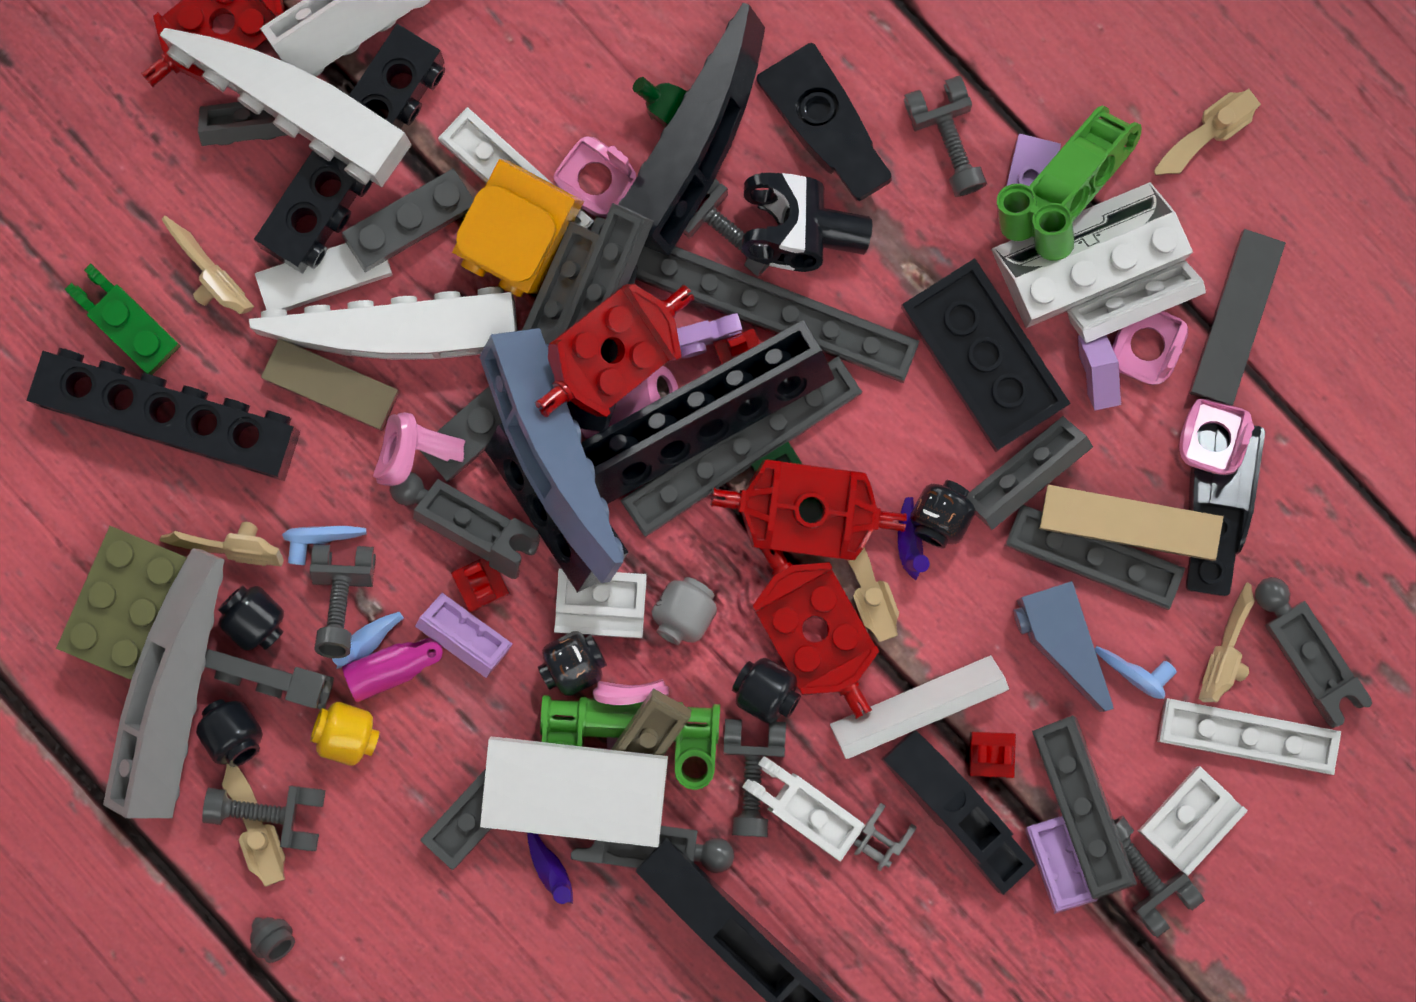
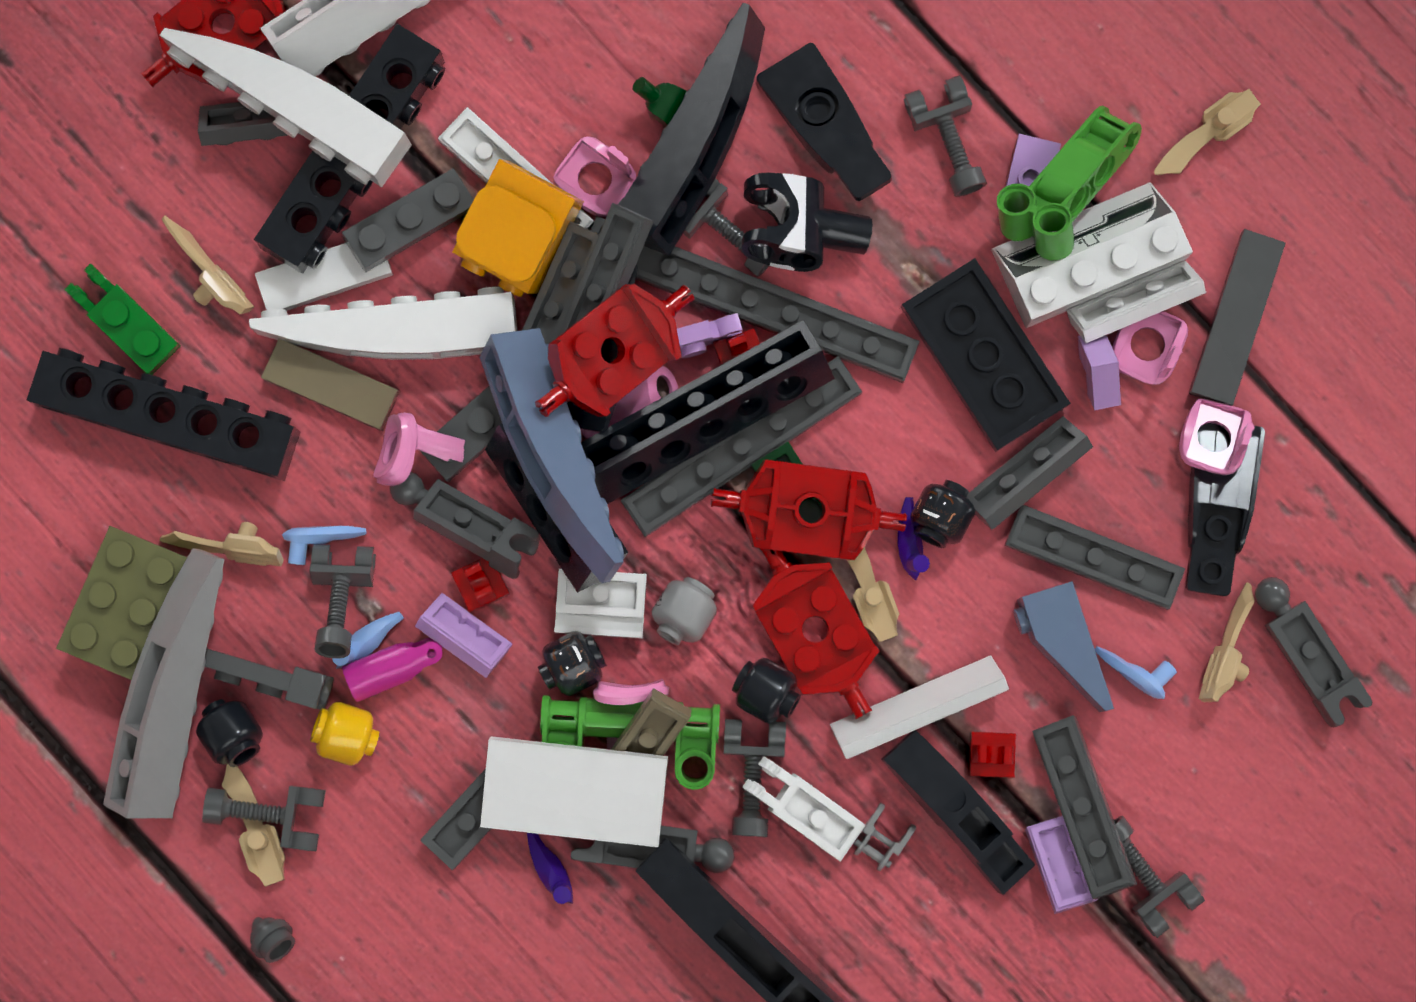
(251, 618): black head -> none
(1131, 522): tan tile -> none
(1192, 820): white plate -> none
(1249, 736): white tile -> none

